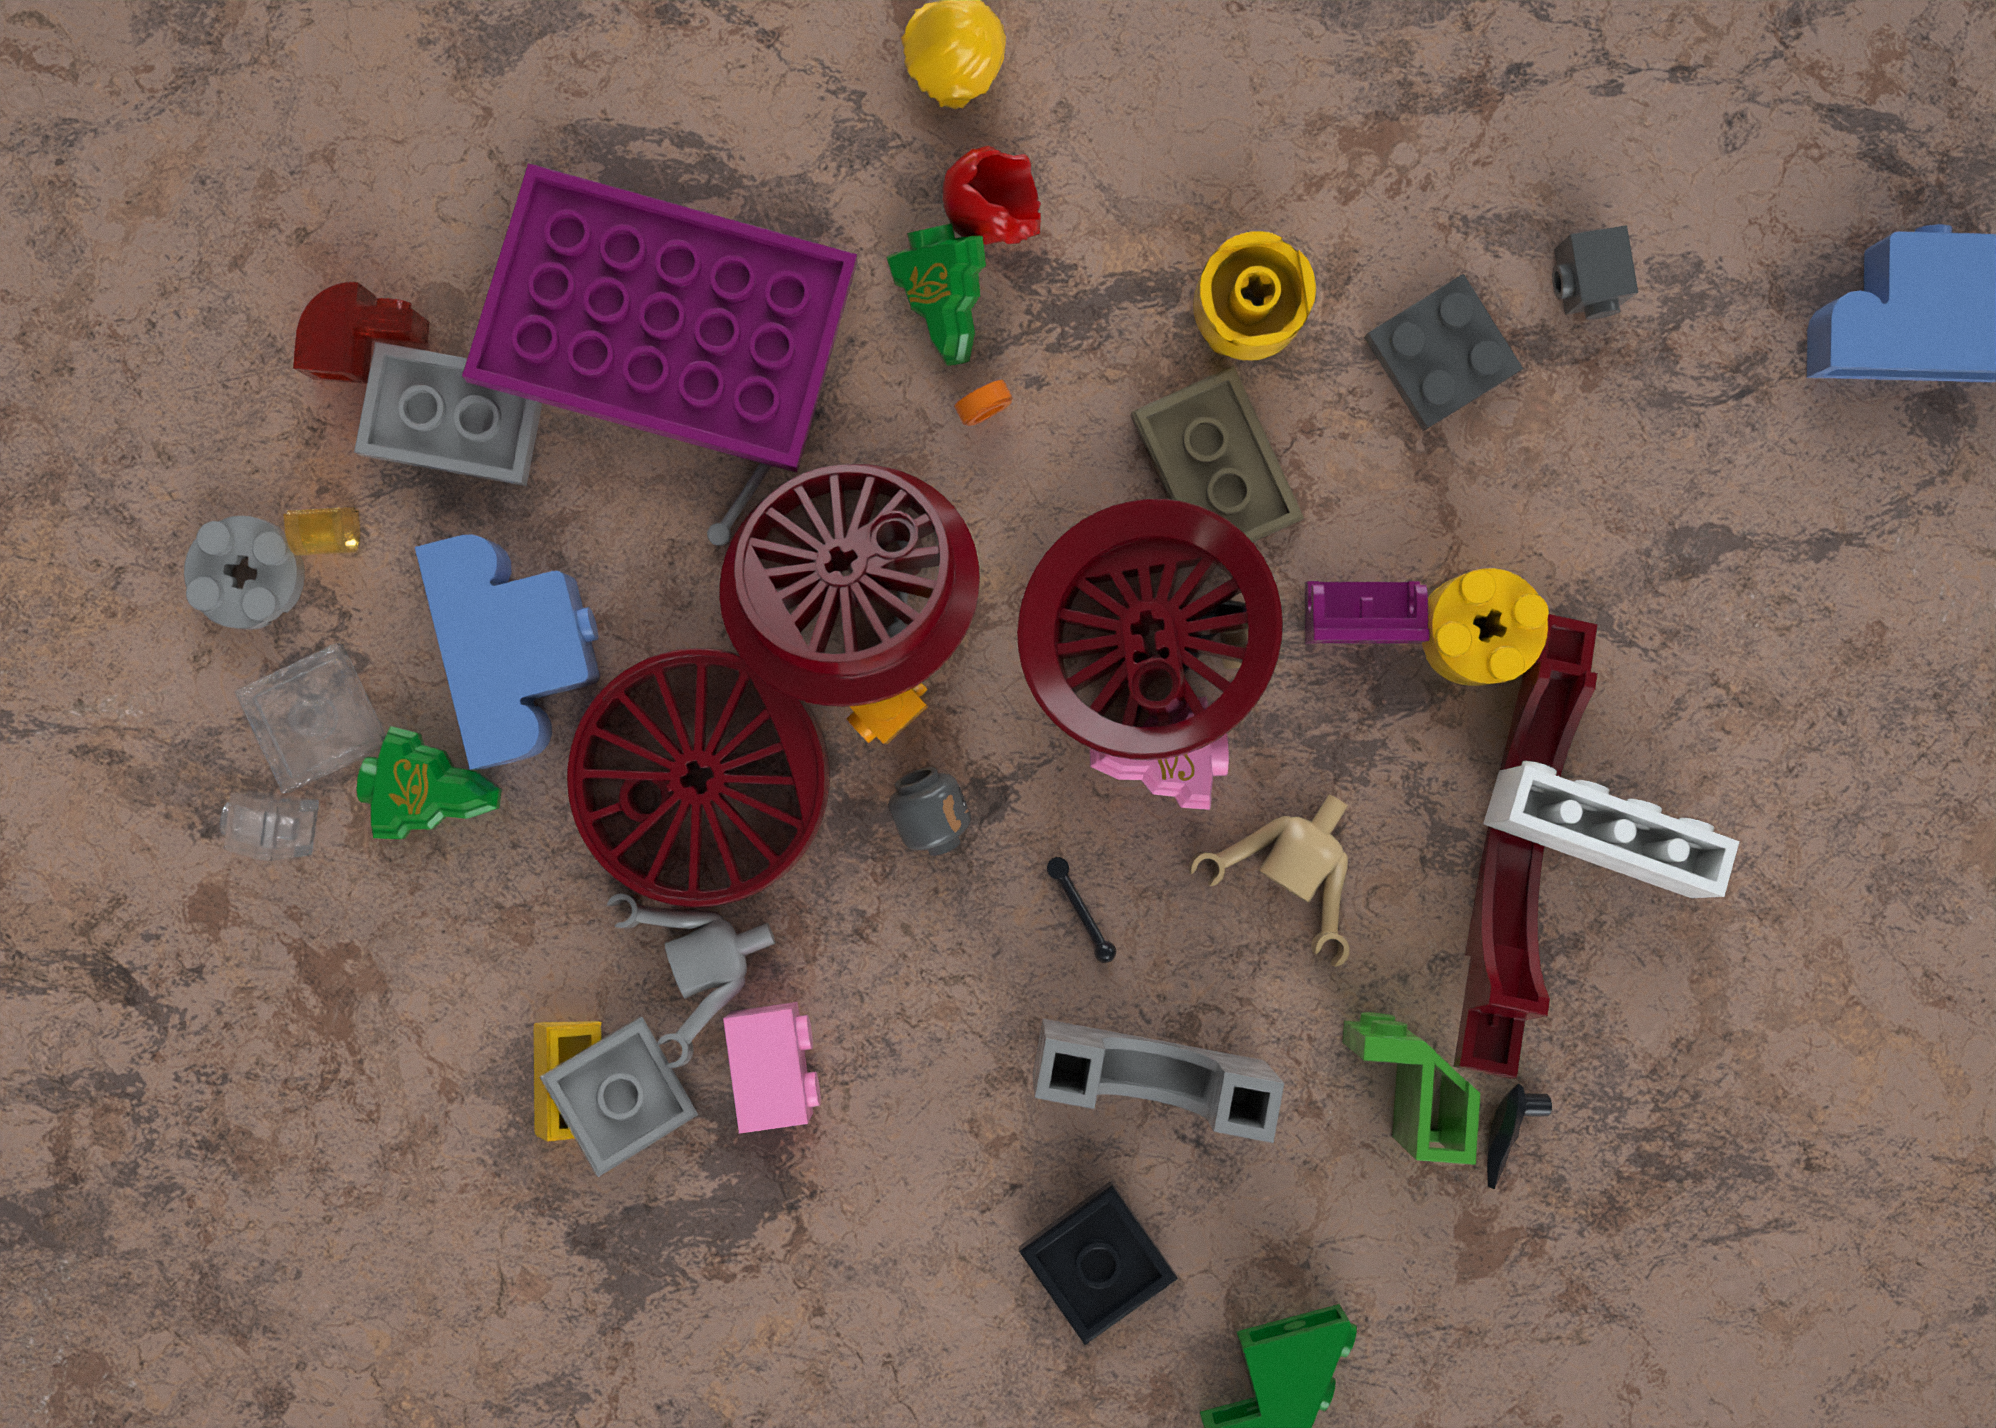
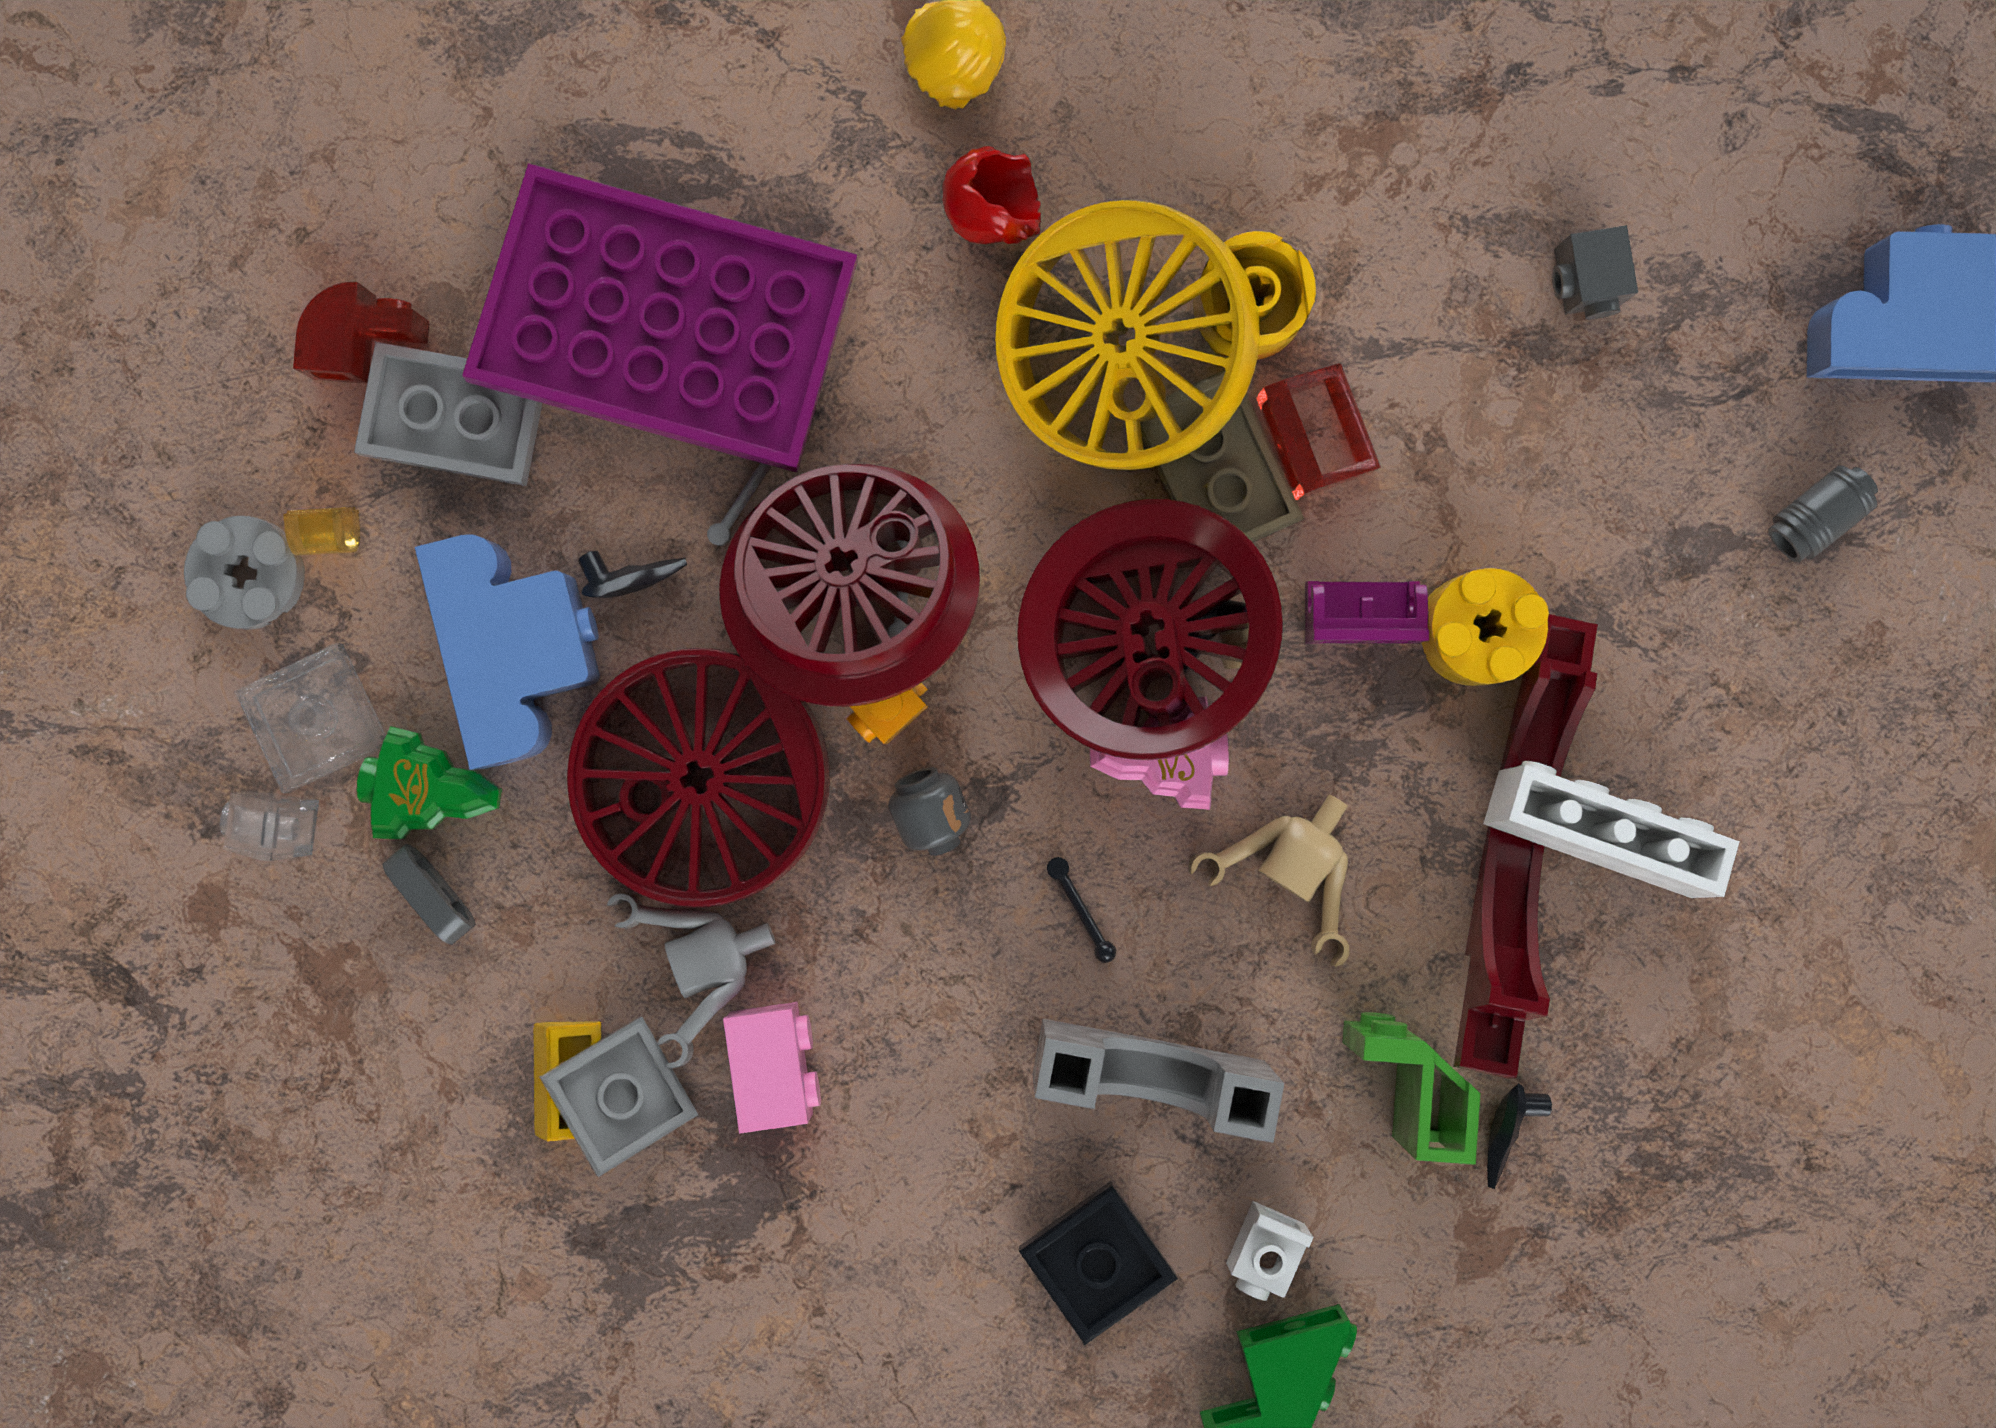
(428, 894): none -> dark grey beam
(625, 580): none -> black bar
(942, 286): green rock -> none
(983, 403): orange tile -> none
(1107, 225): none -> yellow piece
(1265, 1232): none -> white brick
(1291, 439): none -> clear red tile
(1443, 352): dark grey plate -> none
(1824, 513): none -> dark grey head

